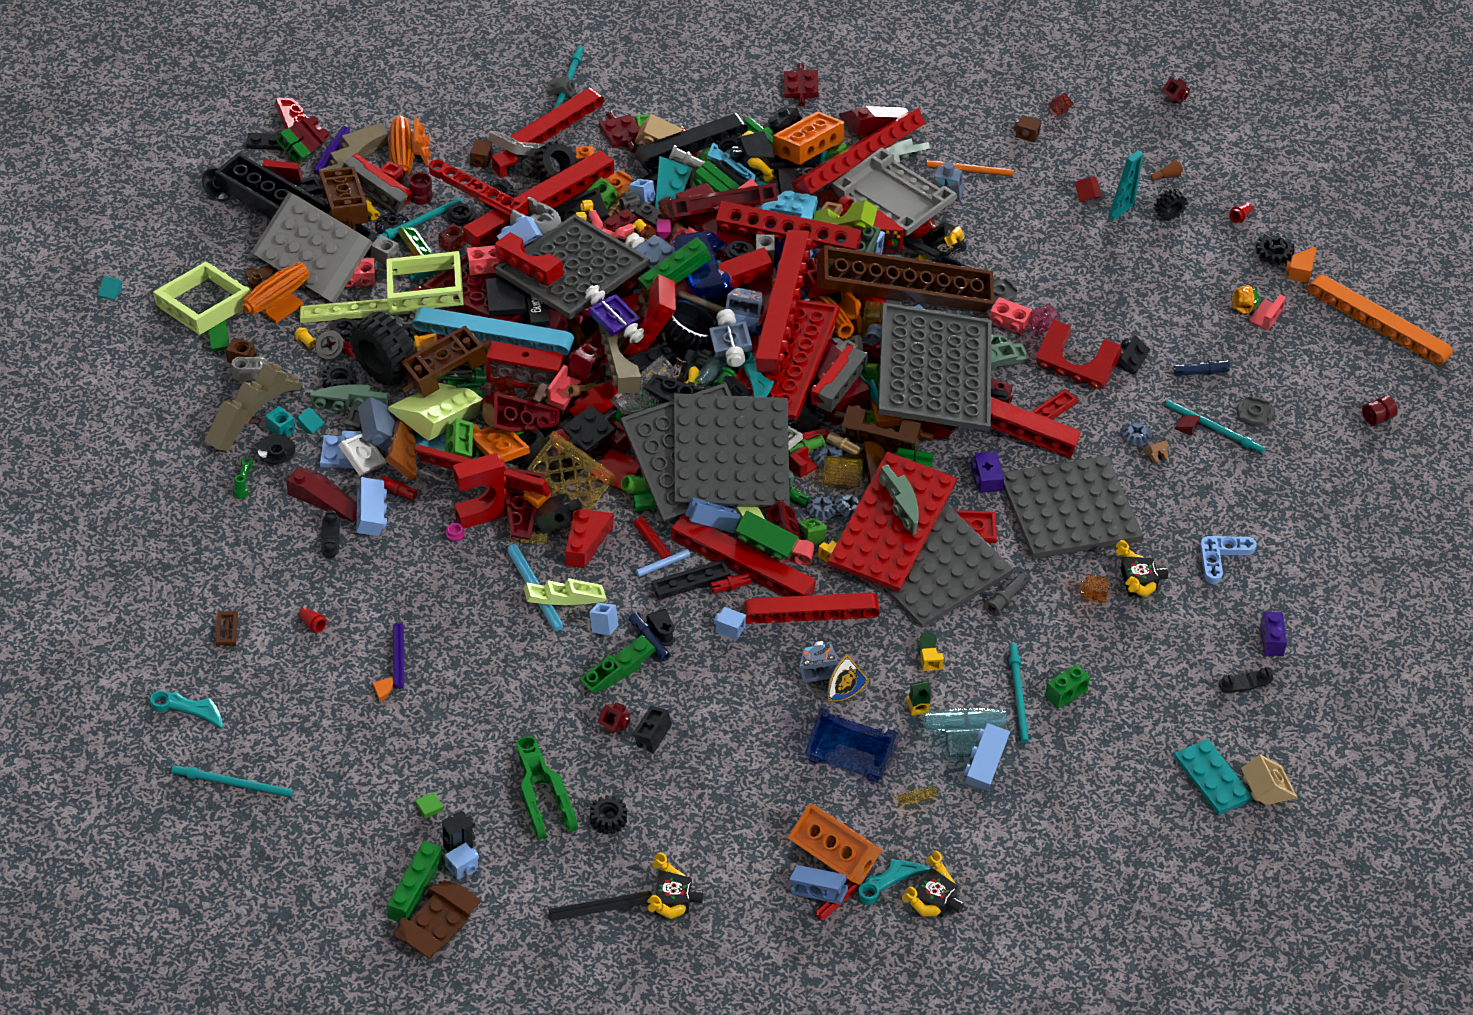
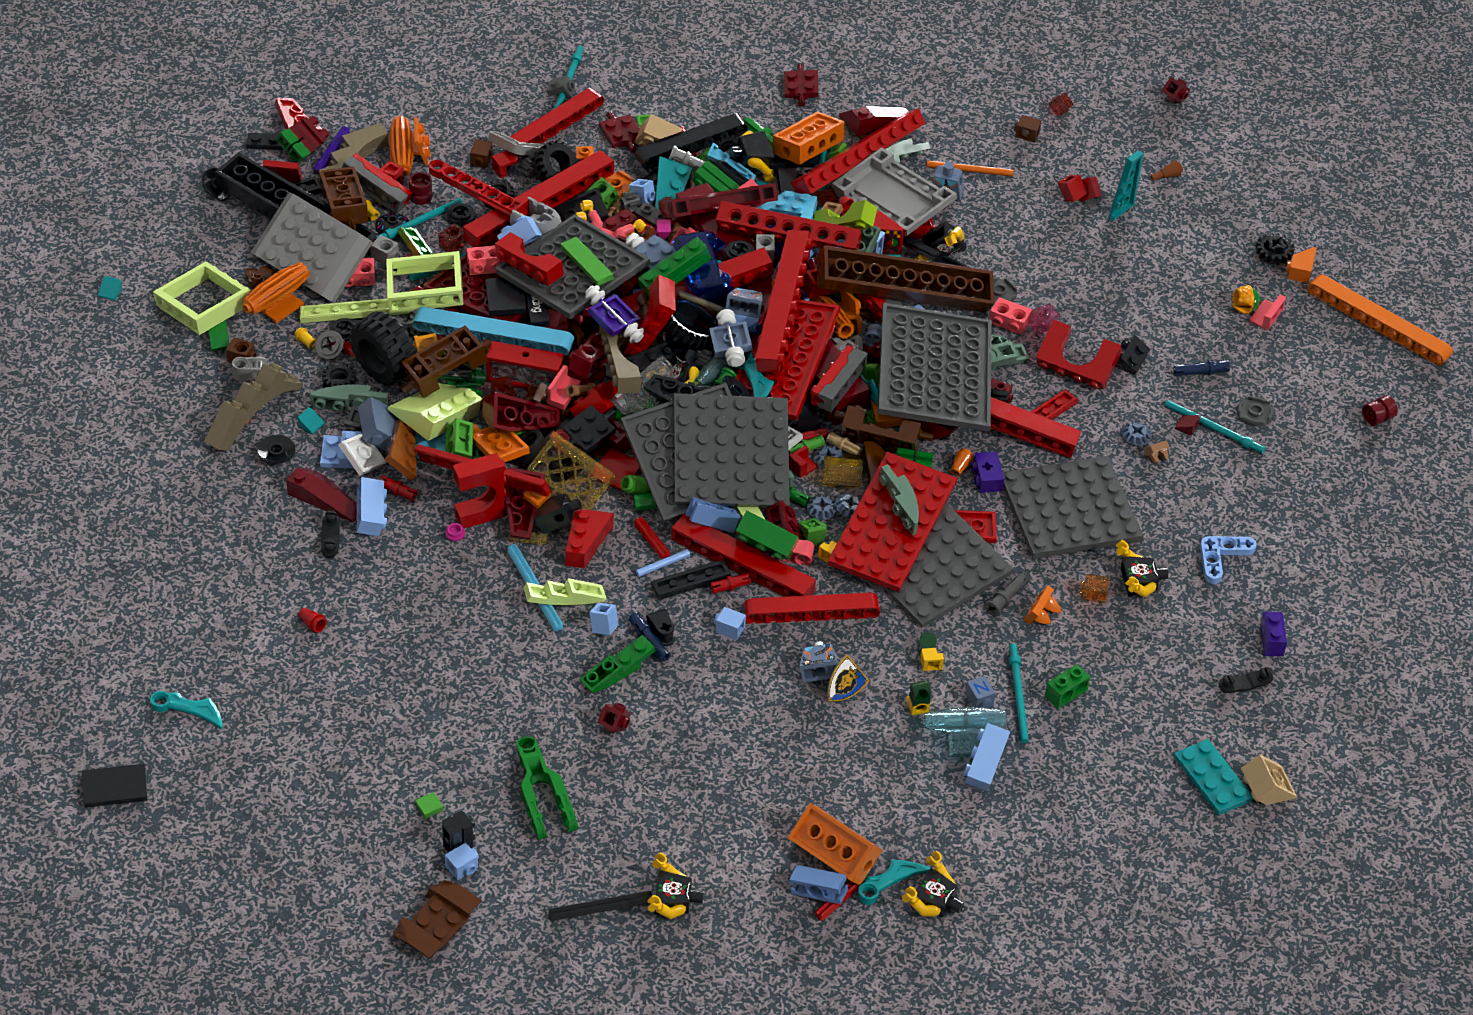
(114, 785): none -> black tile
(193, 773): teal bar -> none
(226, 641): reddish brown tile -> none
(240, 489): green brick -> none
(280, 422): teal brick -> none
(383, 688): orange tile -> none
(398, 655): dark purple axle -> none
(414, 882): green brick -> none
(587, 261): none -> bright green tile
(608, 805): black tyre -> none
(652, 728): black hinge -> none
(783, 119): black bracket -> none
(851, 745): clear blue windscreen -> none
(871, 315): clear yellow brick -> none
(917, 795): clear yellow axle -> none
(961, 461): none -> orange cone
(980, 692): none -> sand blue brick
(1045, 601): none -> orange tile
(1072, 188): none -> red panel
(1170, 204): black tyre -> none
(1239, 213): red cone -> none

